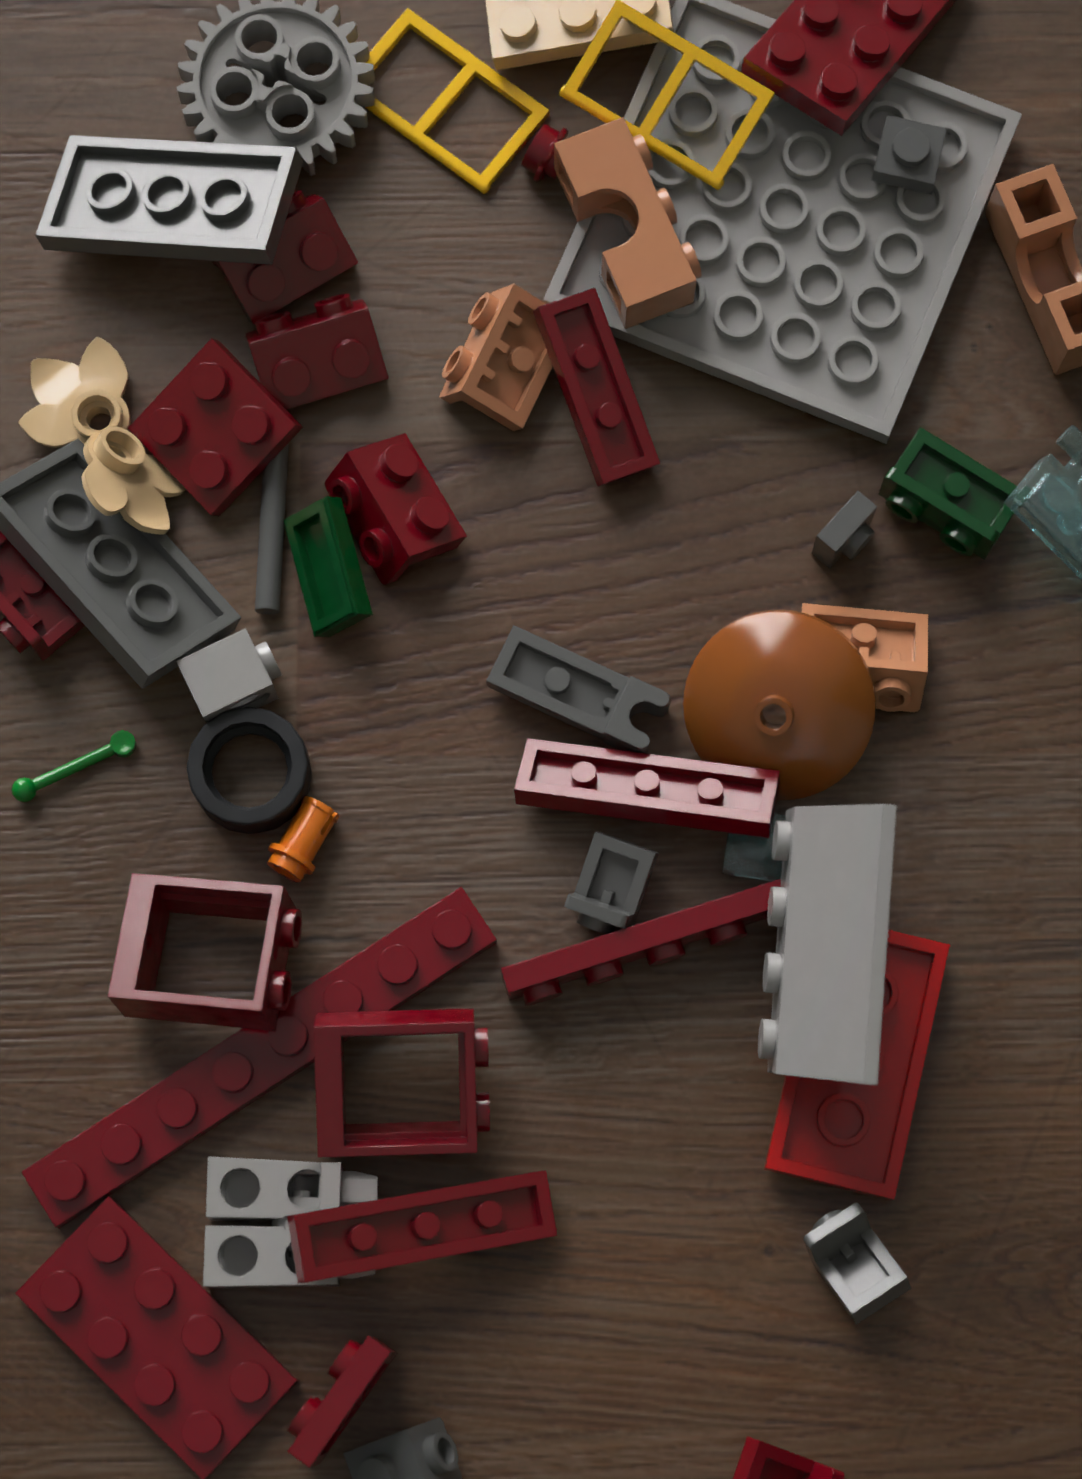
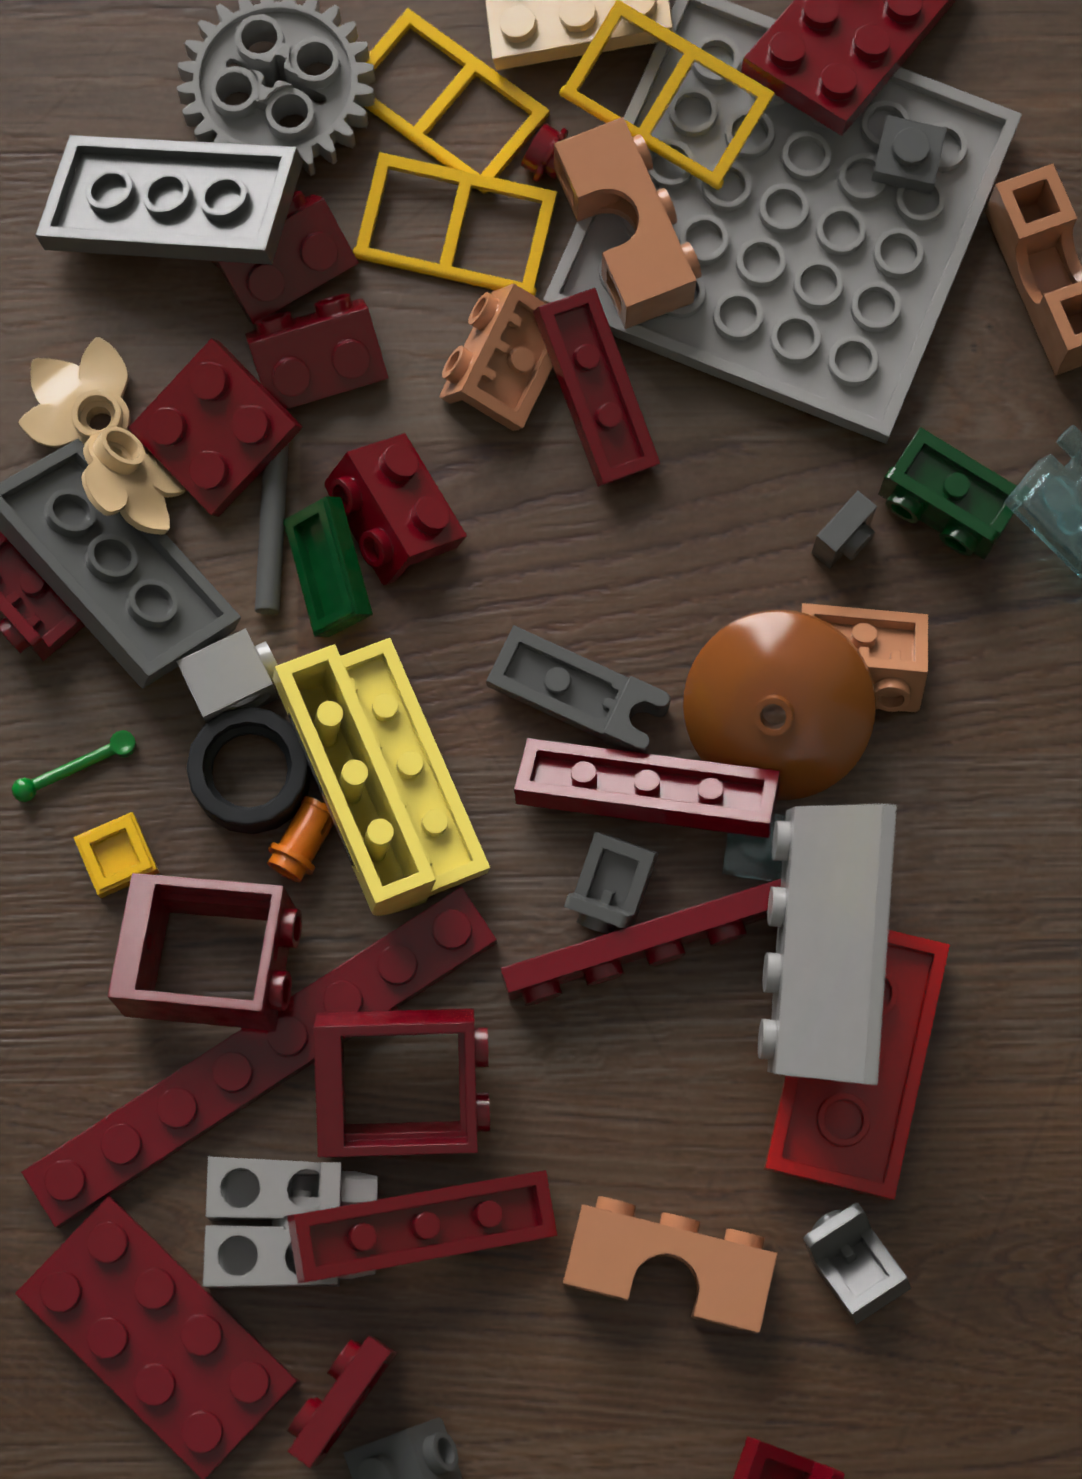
(114, 853): none -> yellow tile
(380, 774): none -> light yellow brick
(465, 182): none -> yellow window
(728, 1273): none -> nougat arch

